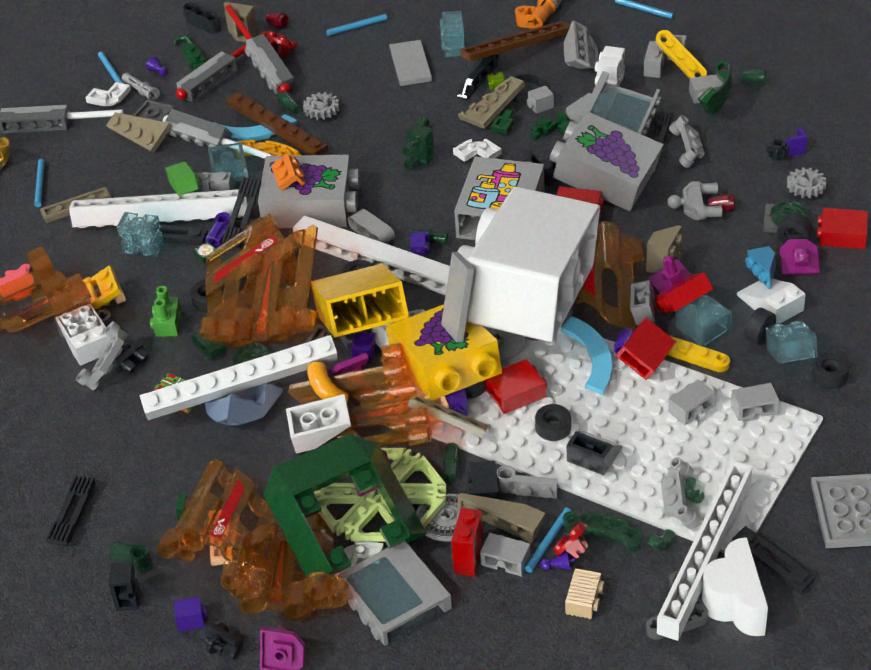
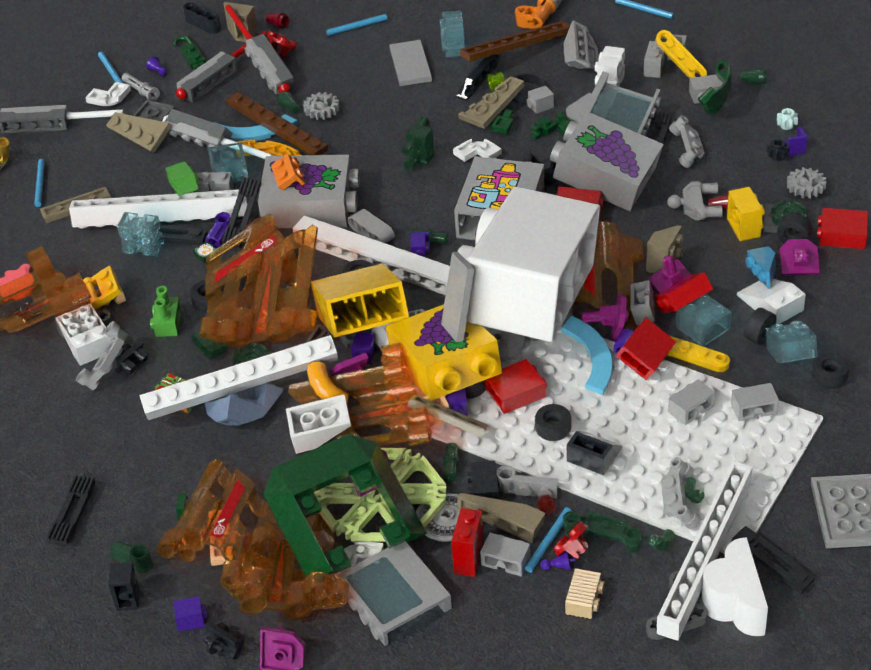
(546, 504): none -> clear red plate
(612, 315): none -> magenta piece
(745, 213): none -> yellow brick
(787, 119): none -> light aqua gear

